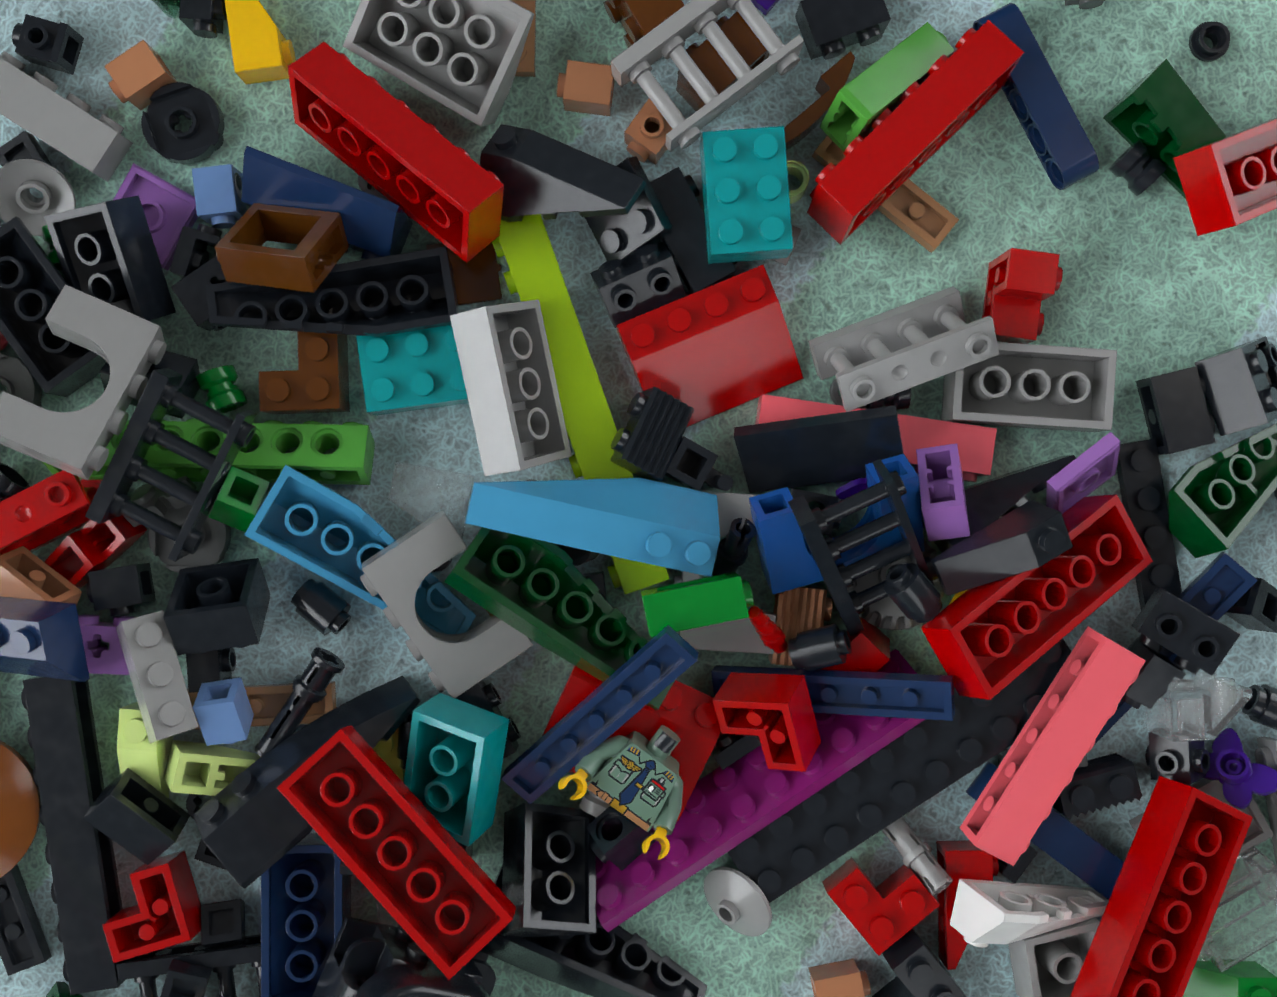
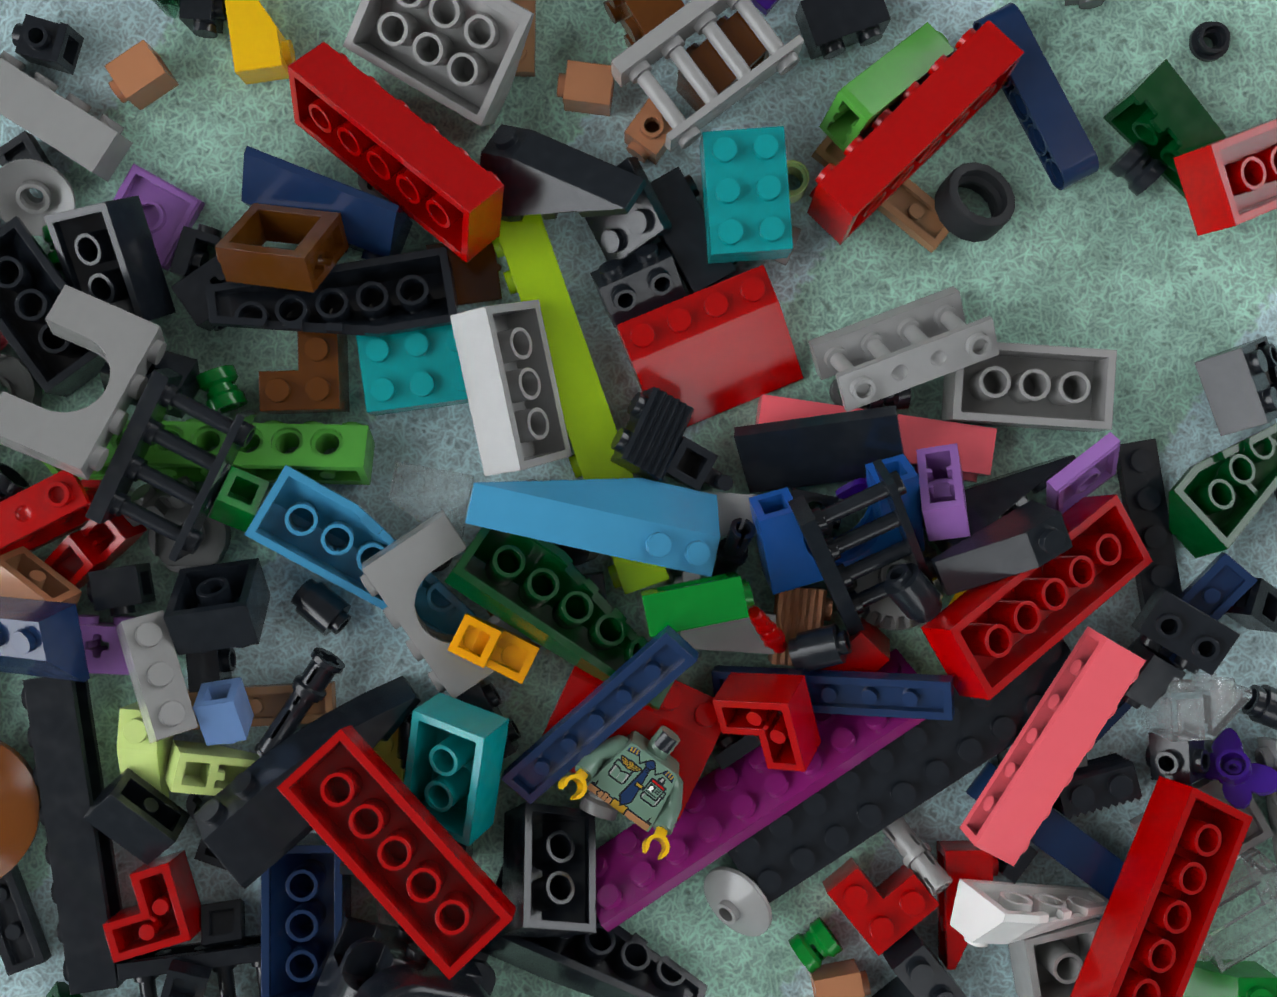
(163, 114): black plate -> none
(218, 195): medium blue brick -> none
(494, 648): none -> light orange slope
(619, 850): black brick -> none
(823, 940): none -> green wheel
(827, 87): reddish brown slope -> none
(990, 186): none -> black tyre
(1015, 291): red brick -> none
(1176, 410): black brick -> none

